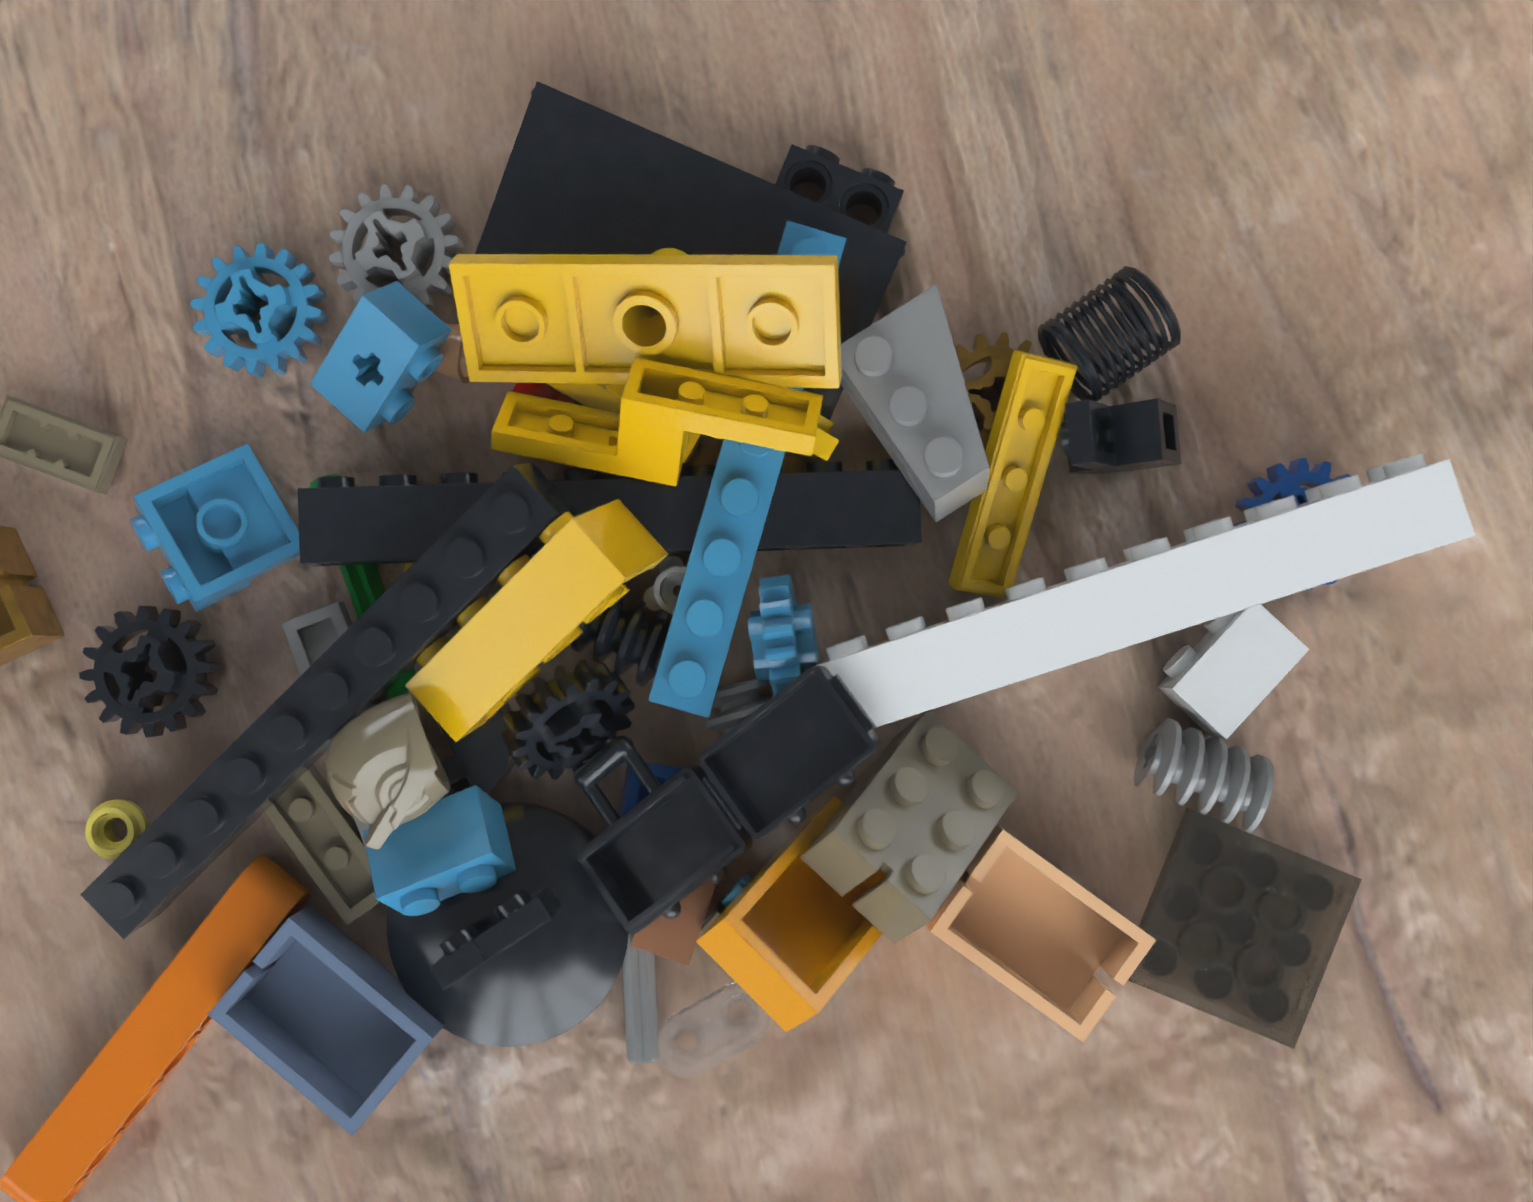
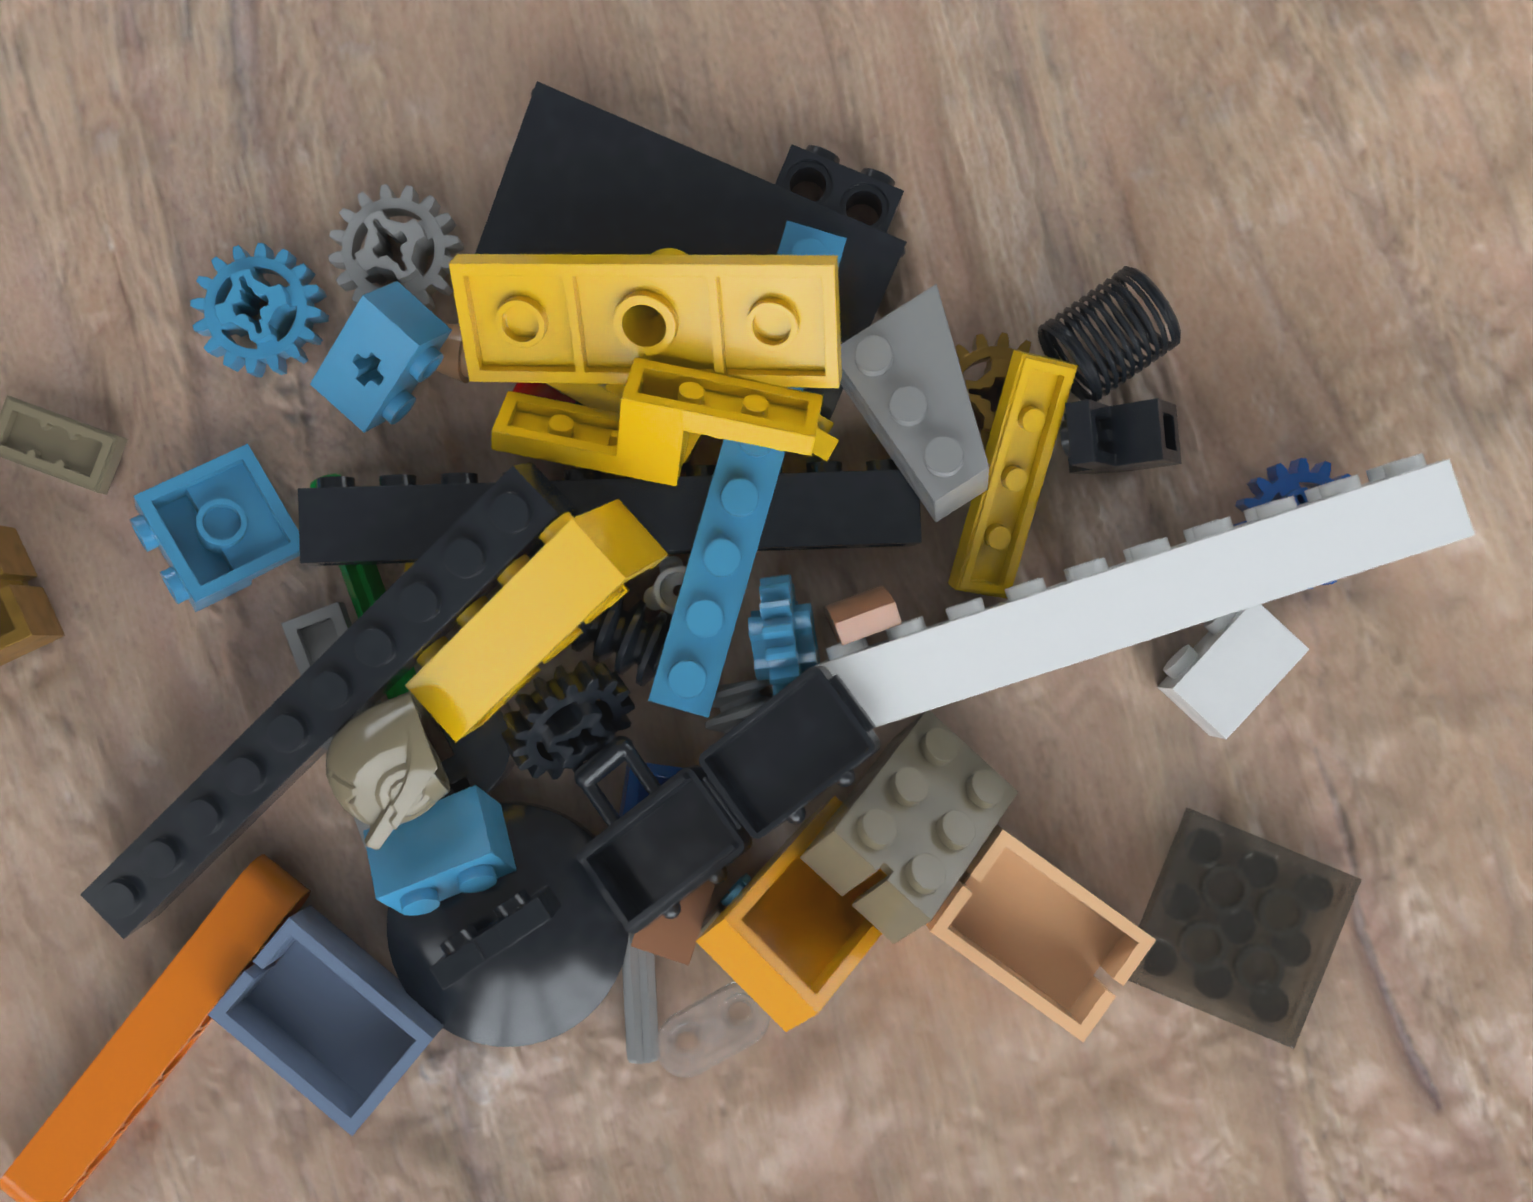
(100, 823): light yellow plate -> none
(126, 670): black gear -> none
(326, 844): dark tan plate -> none
(862, 615): none -> nougat slope
(1207, 769): light grey piece -> none

